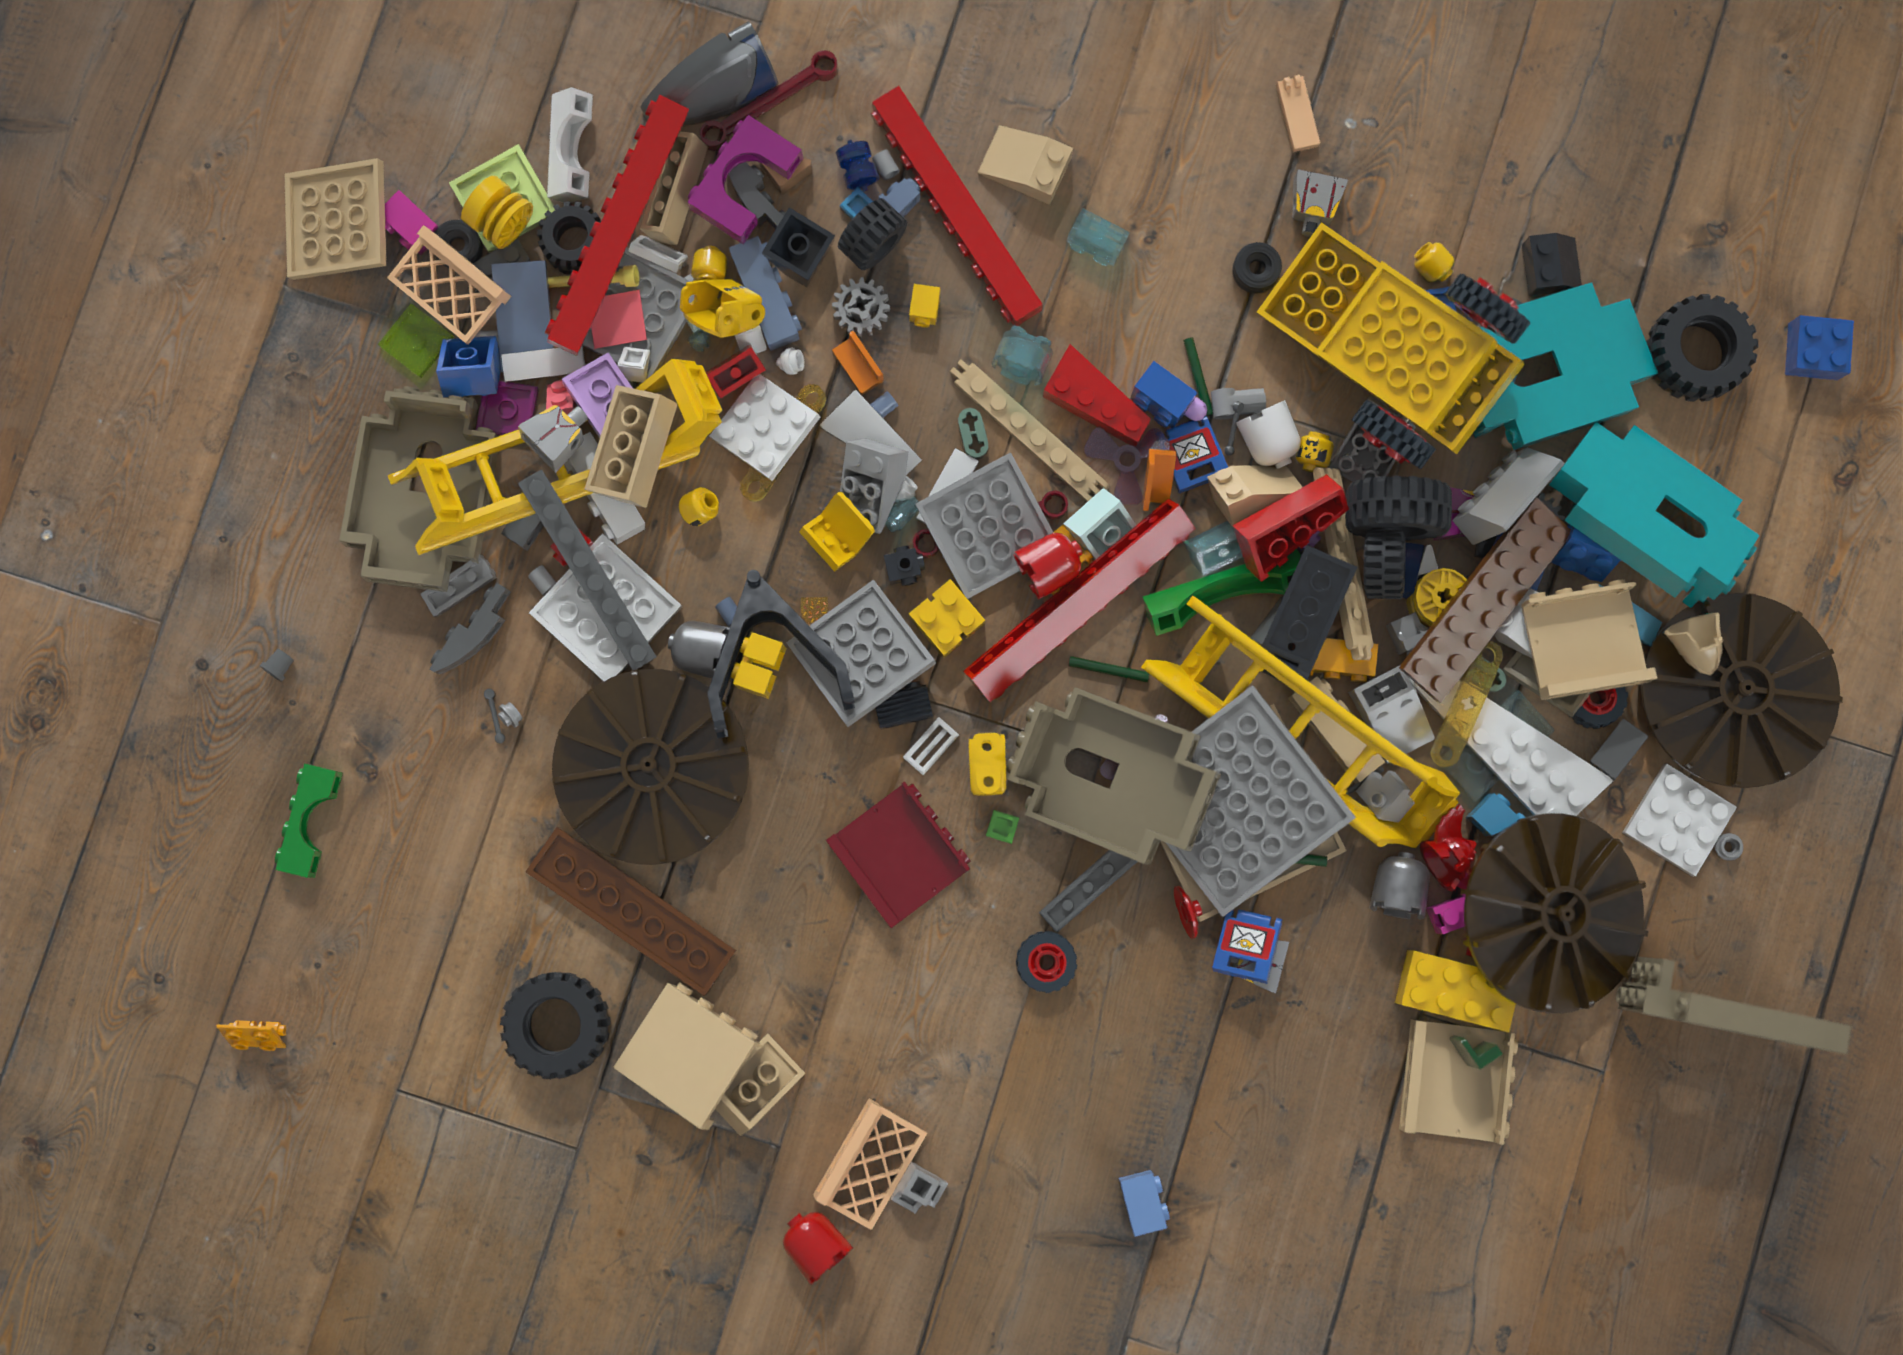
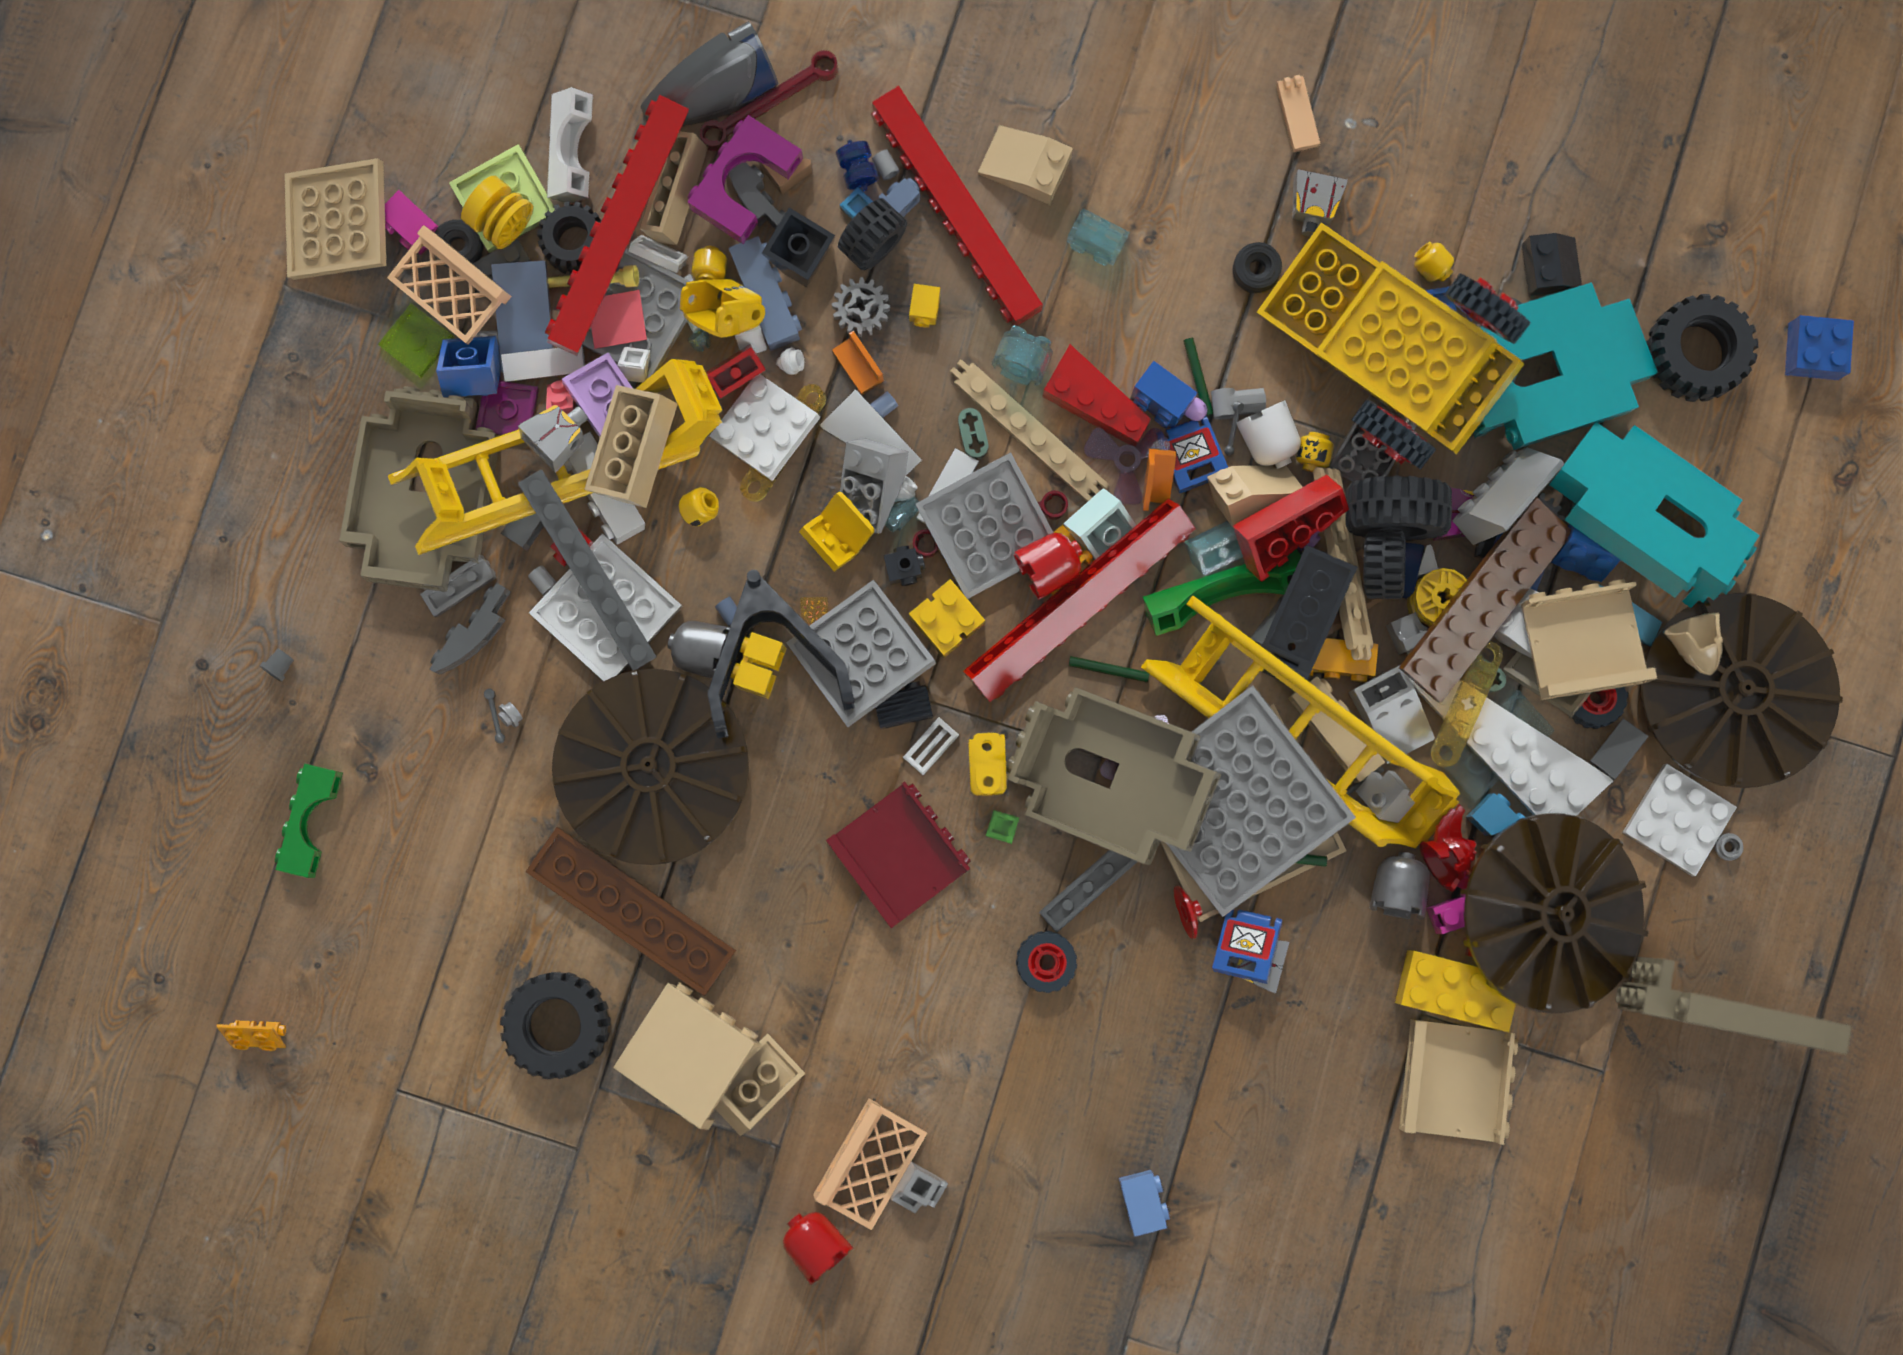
(1478, 1056): dark green panel -> none

